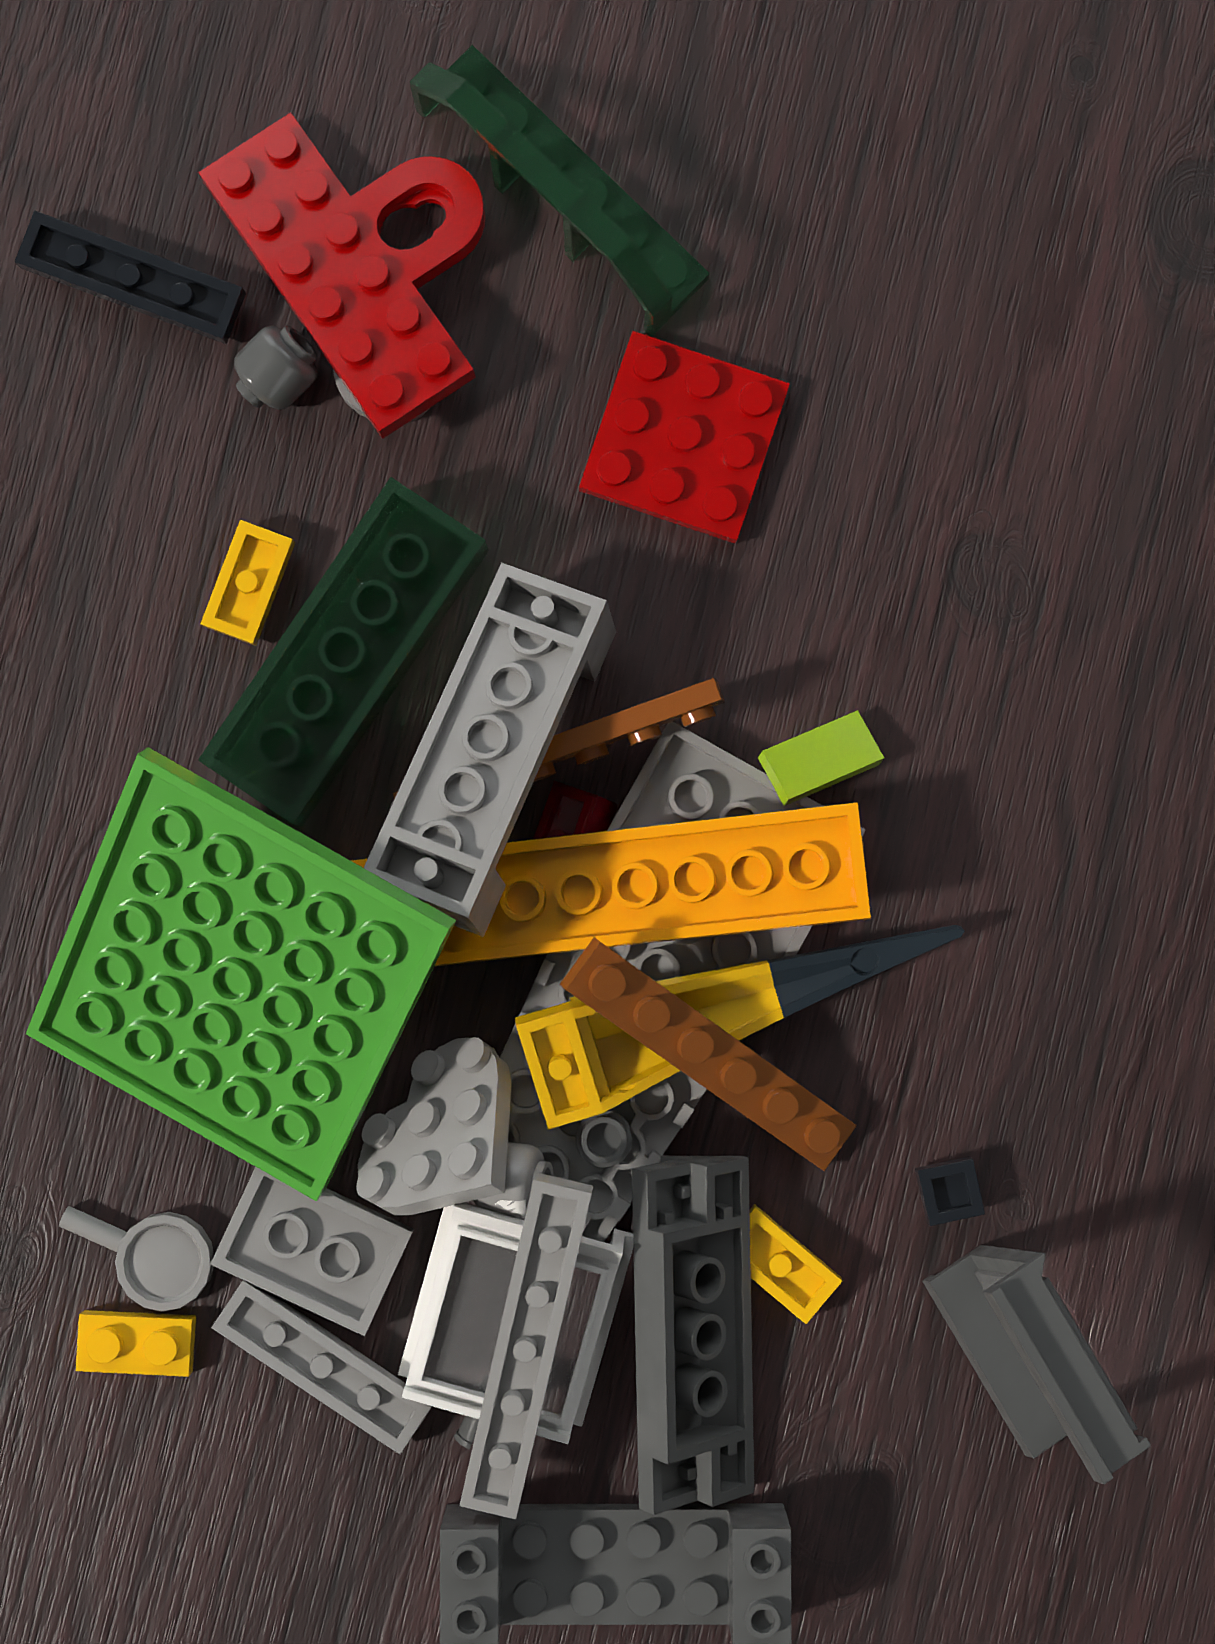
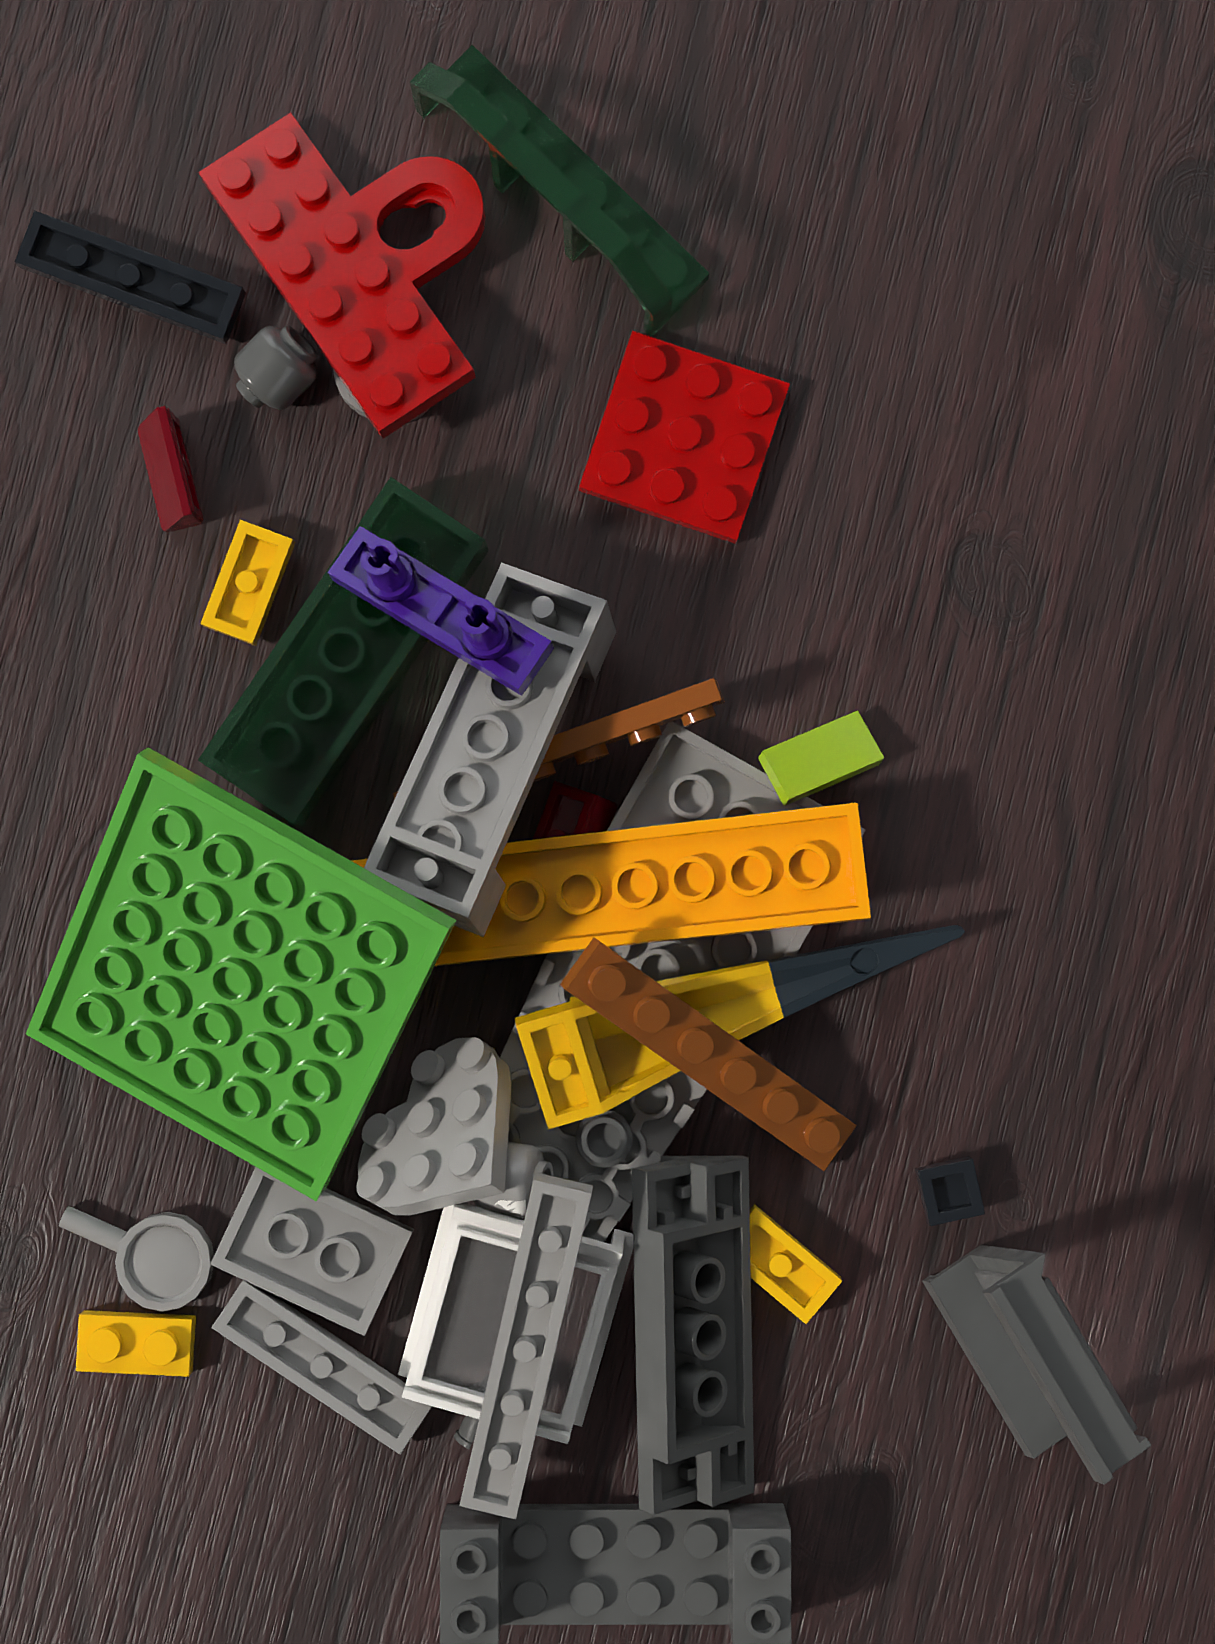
(169, 471): none -> dark red slope
(441, 610): none -> dark purple plate

